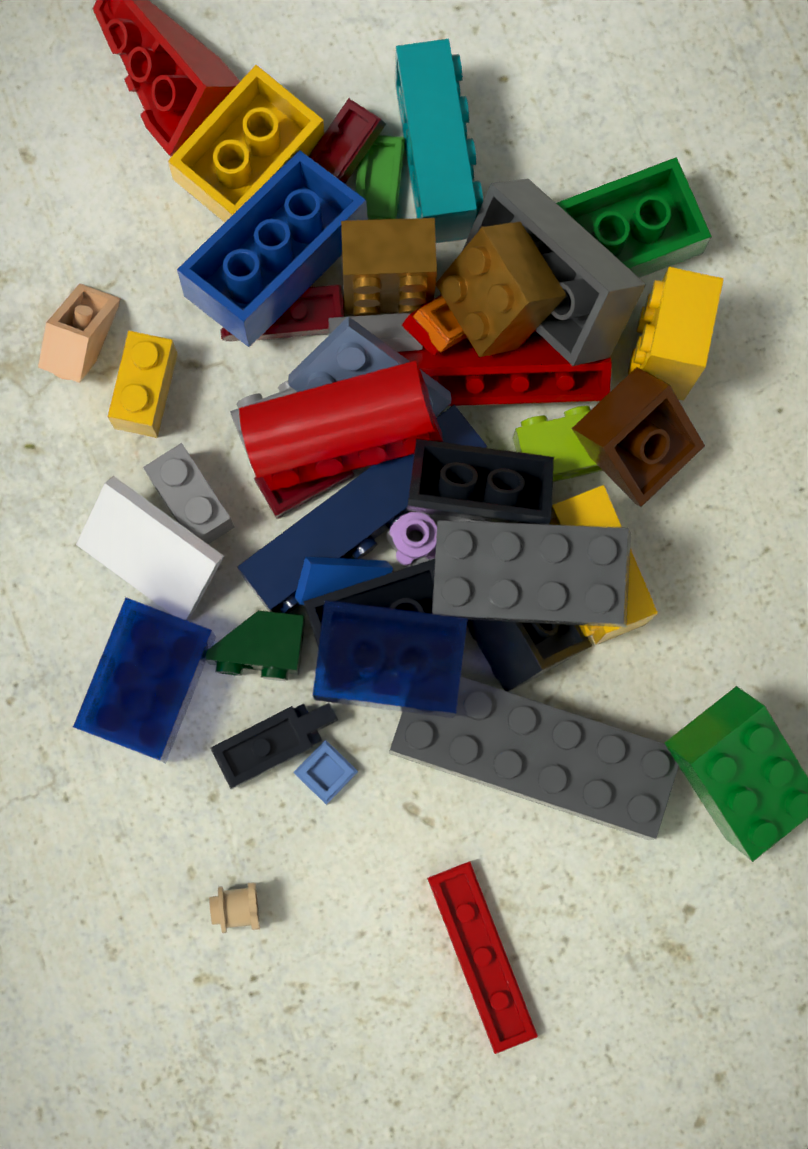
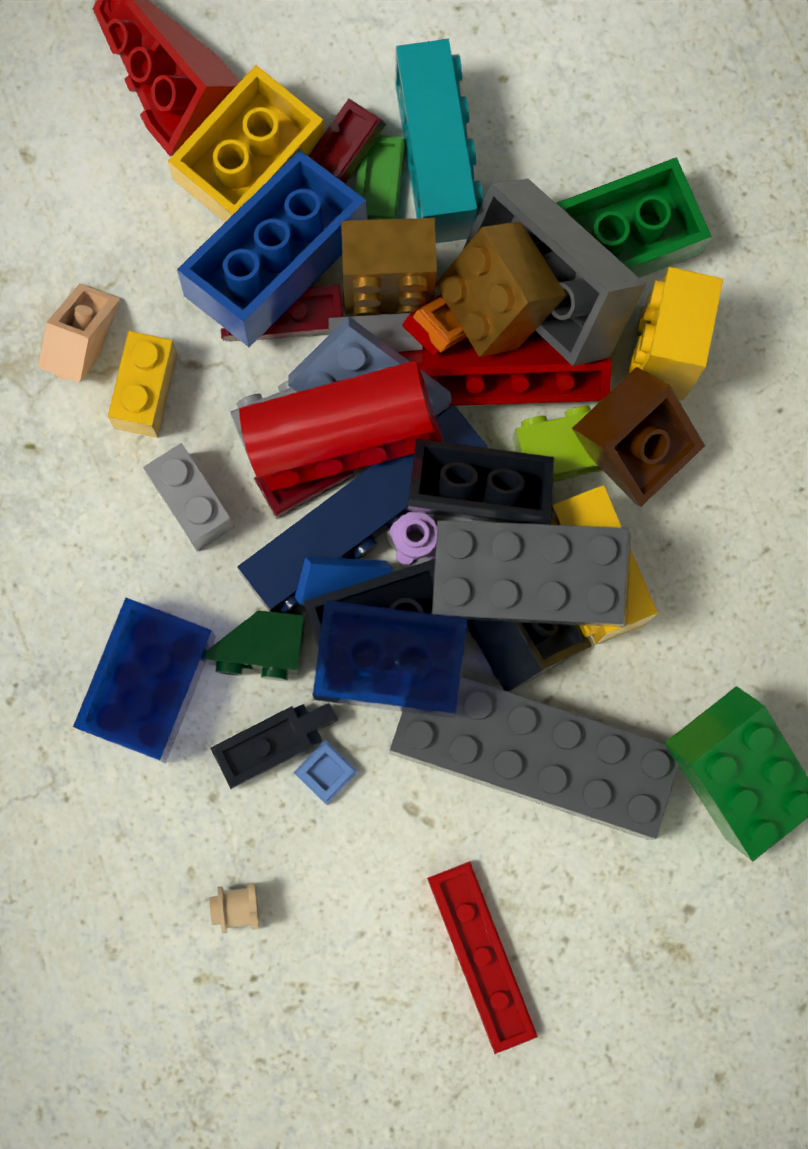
(149, 549): white tile -> none

